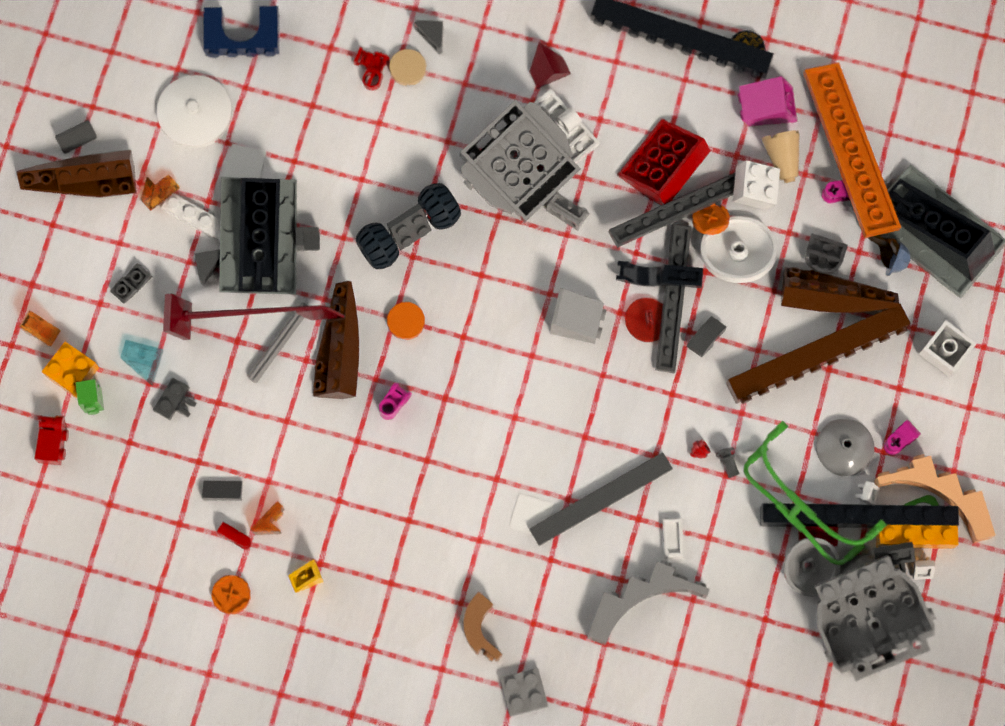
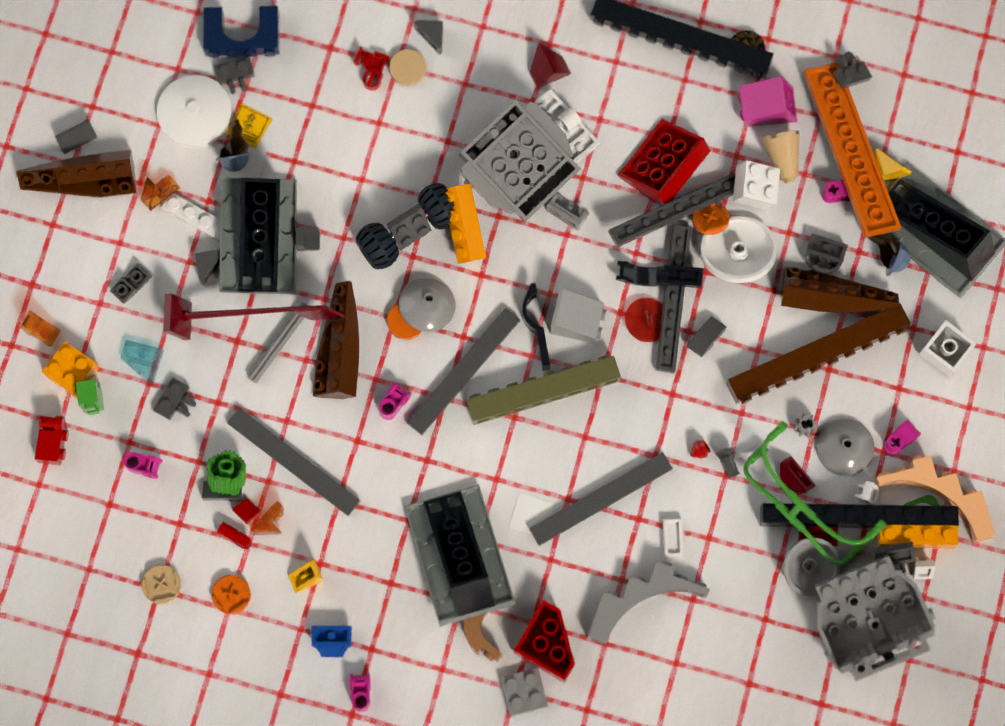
(144, 464): none -> dark pink piece
(161, 584): none -> tan tile
(226, 473): none -> bright green brick
(234, 71): none -> dark grey hinge
(235, 153): none -> piece
(246, 510): none -> red slope
(253, 124): none -> yellow sticker
(293, 462): none -> dark grey tile
(331, 640): none -> blue slope
(360, 687): none -> dark pink piece
(425, 314): none -> light grey dish
(459, 555): none -> piece
(463, 371): none -> dark grey tile
(465, 225): none -> light orange brick
(539, 331): none -> black piece
(543, 390): none -> olive brick
(547, 643): none -> red brick
(794, 476): none -> dark red slope
(810, 421): none -> light grey gear
(850, 72): none -> dark grey hinge
(889, 166): none -> yellow slope

